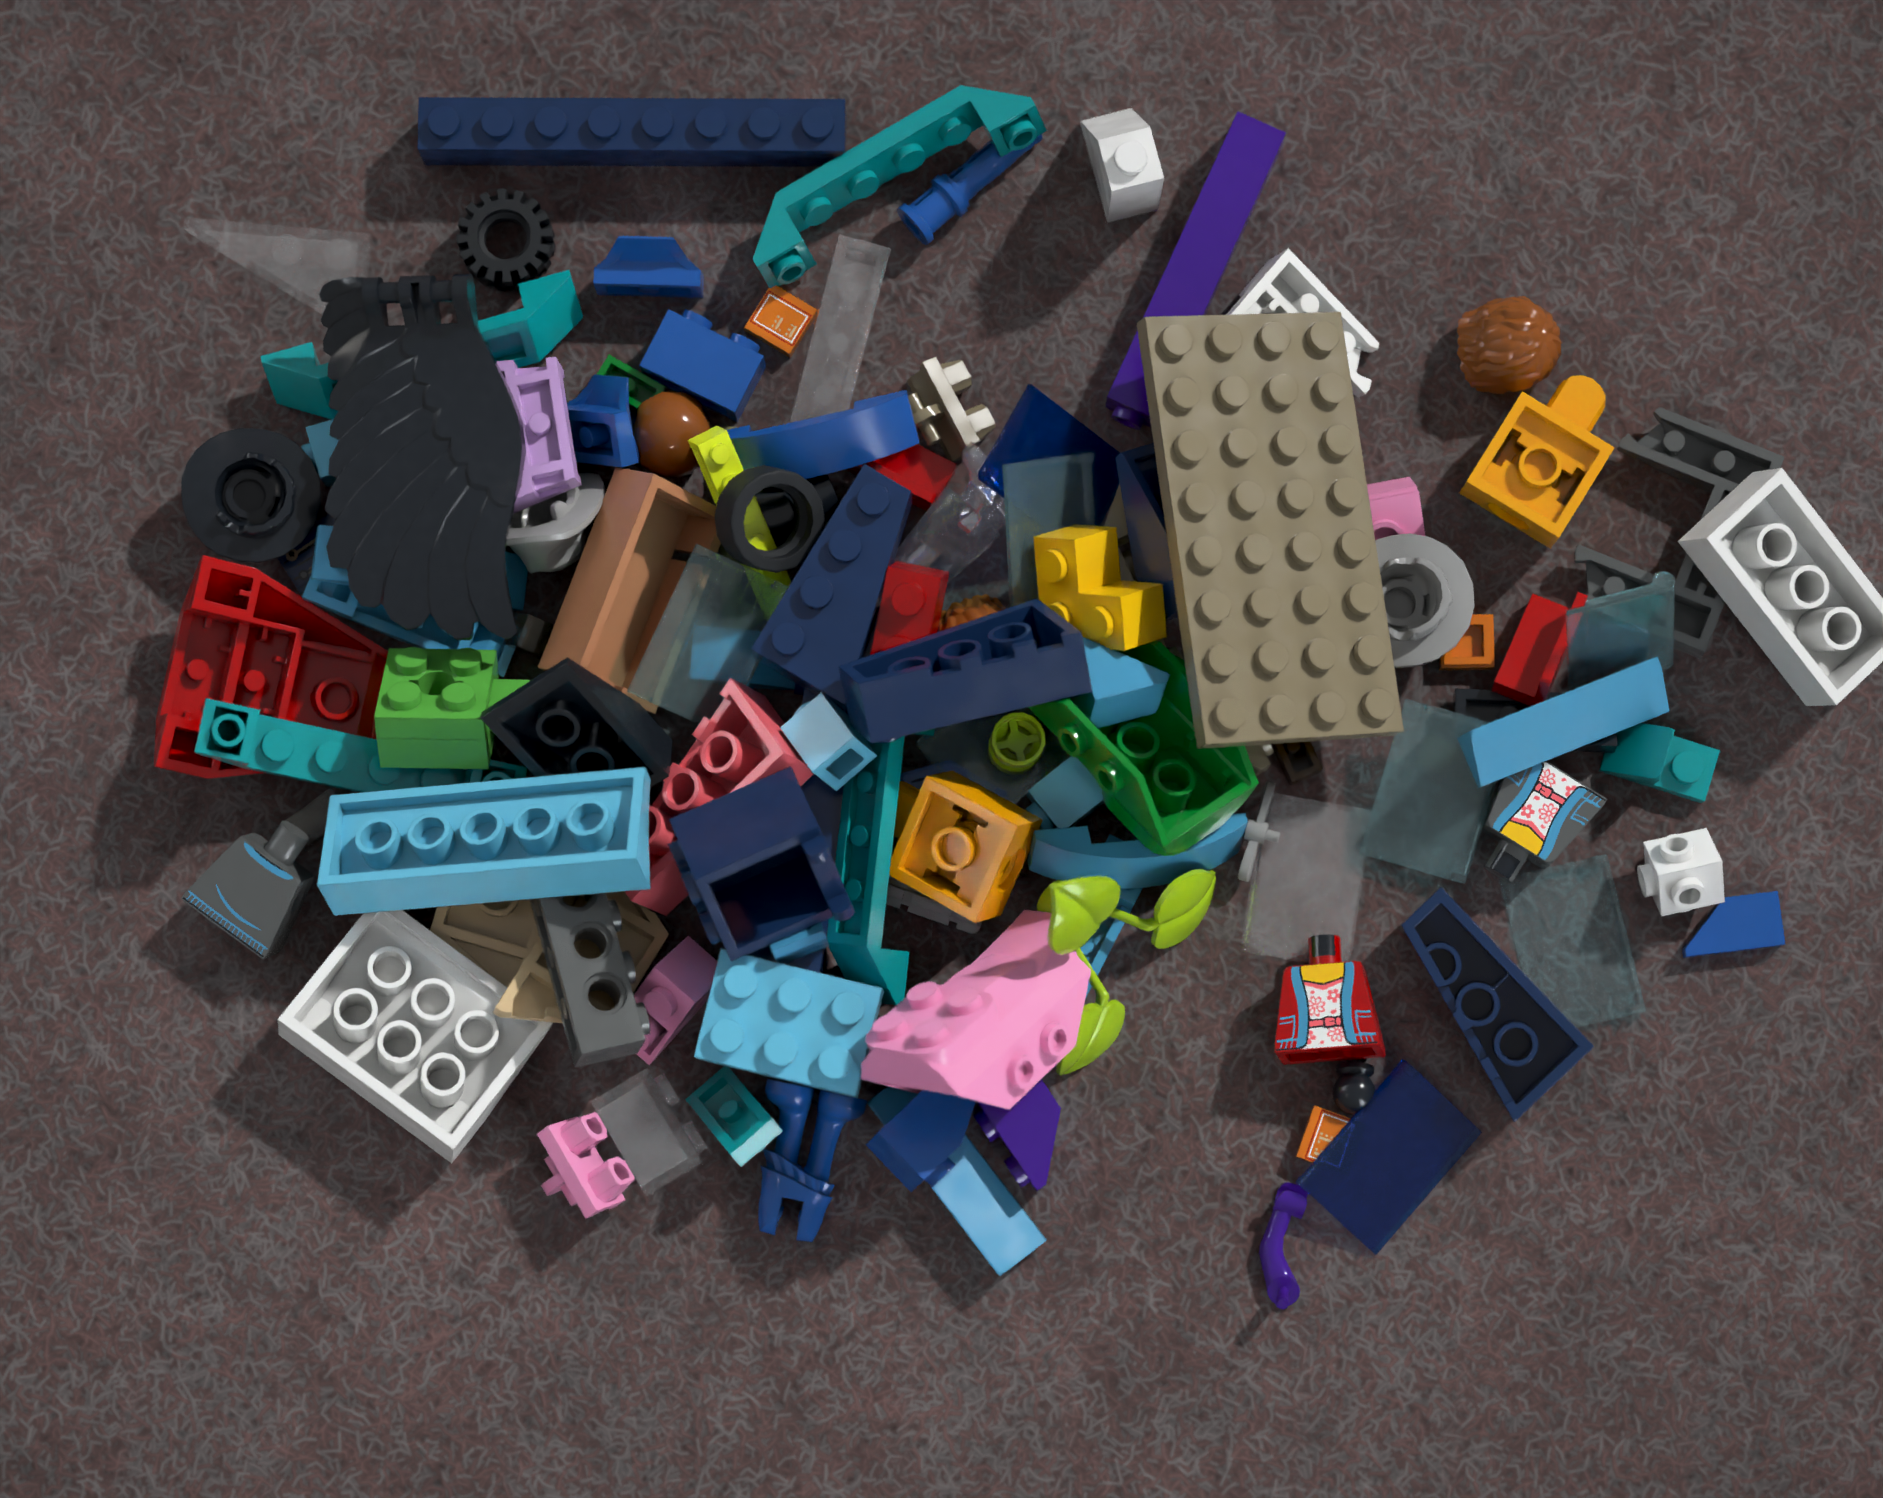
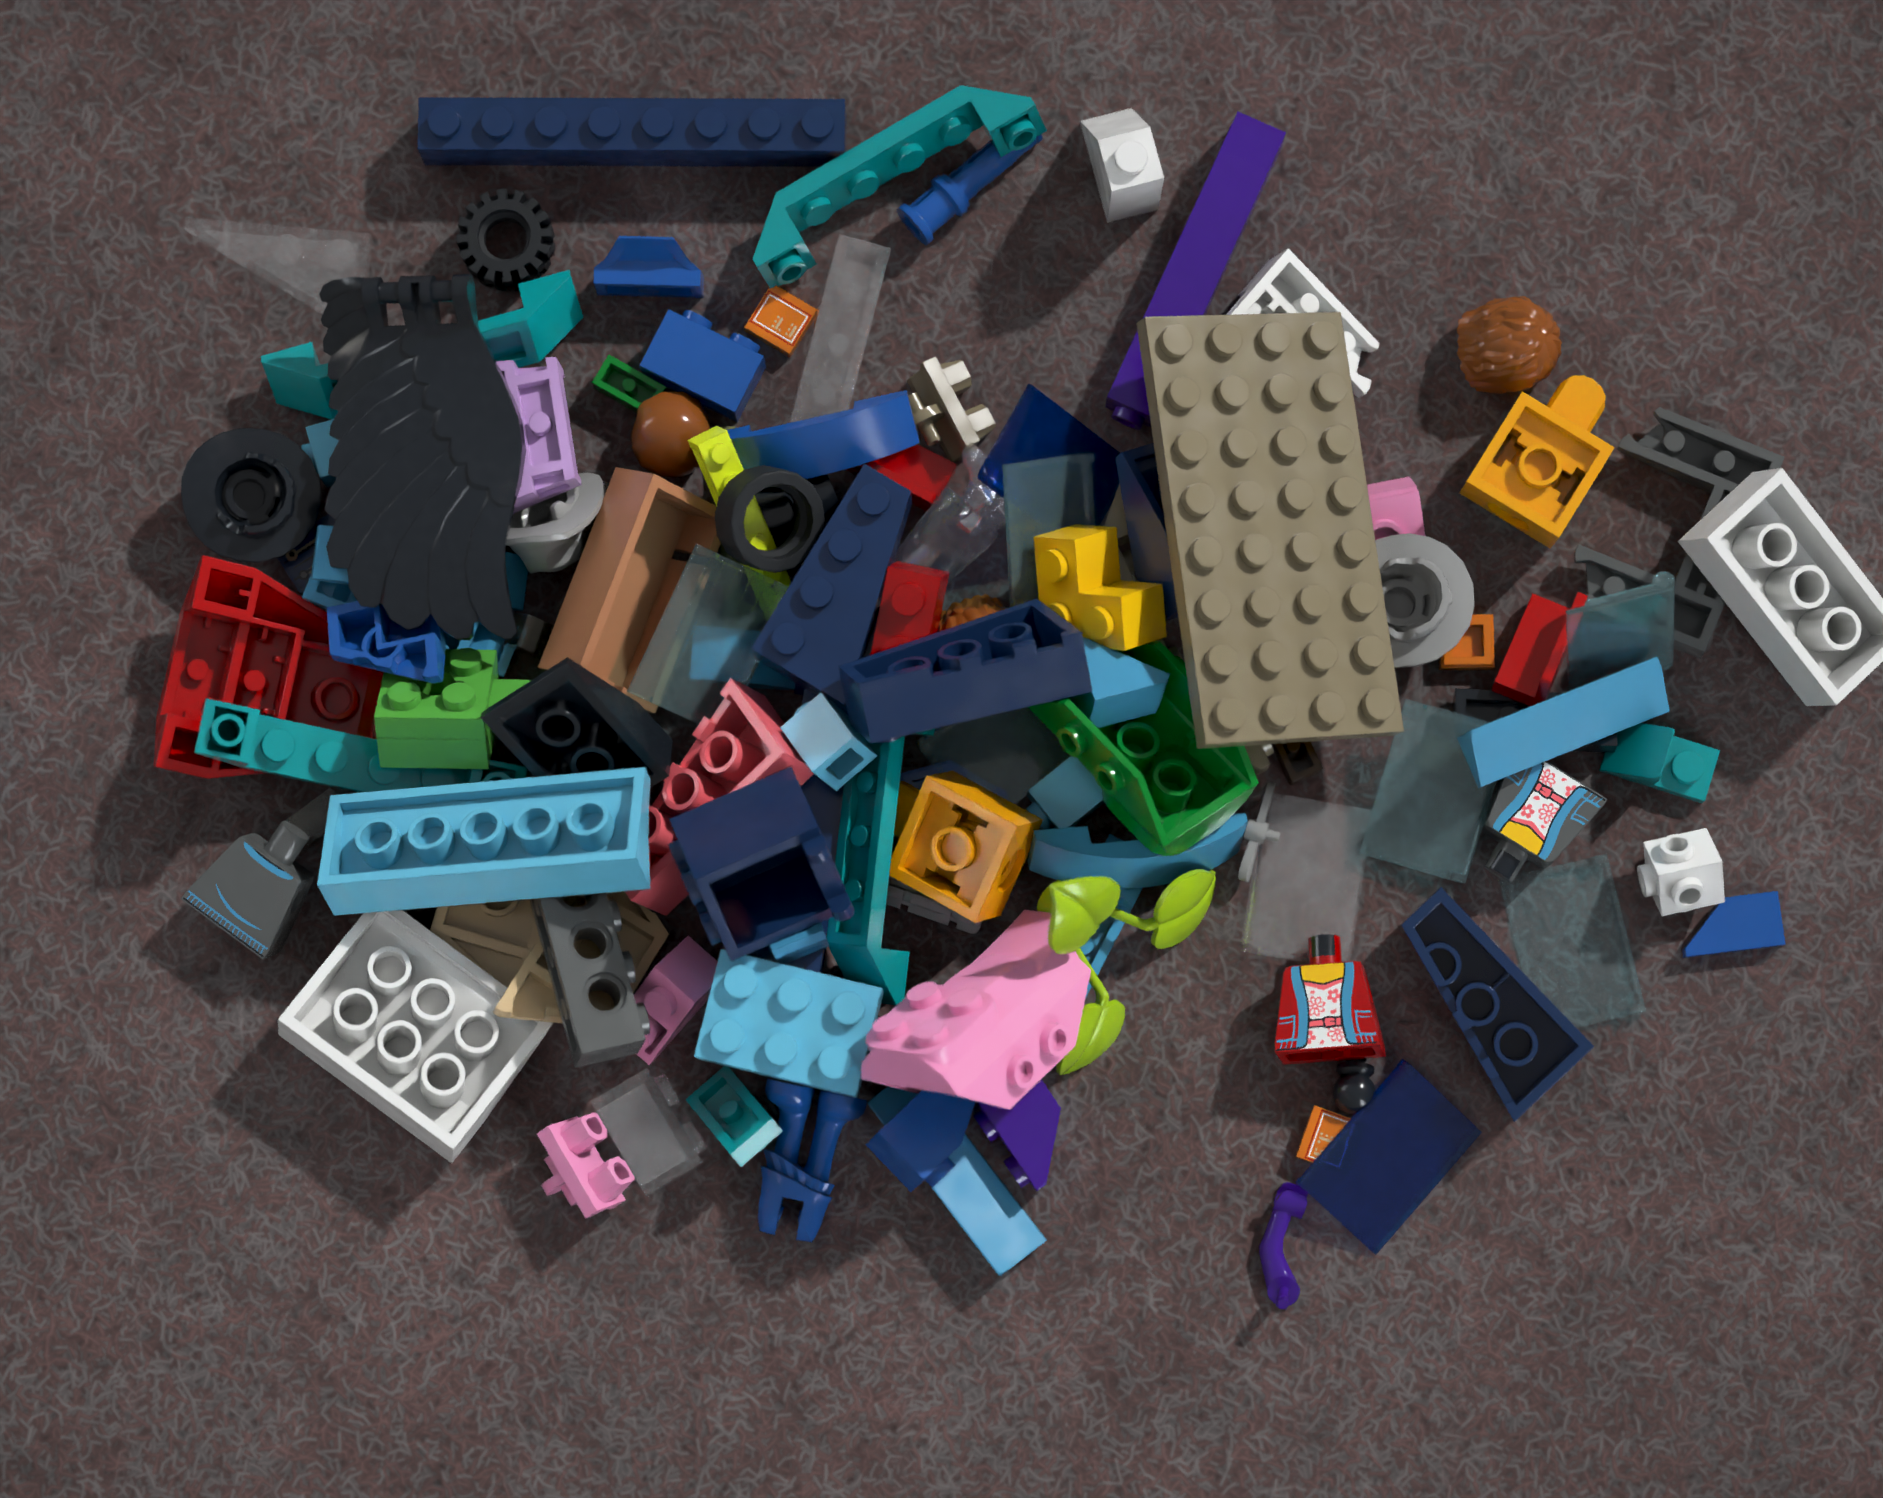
(374, 641): none -> blue slope
(603, 423): blue slope -> none
(1020, 735): lime wheel -> none

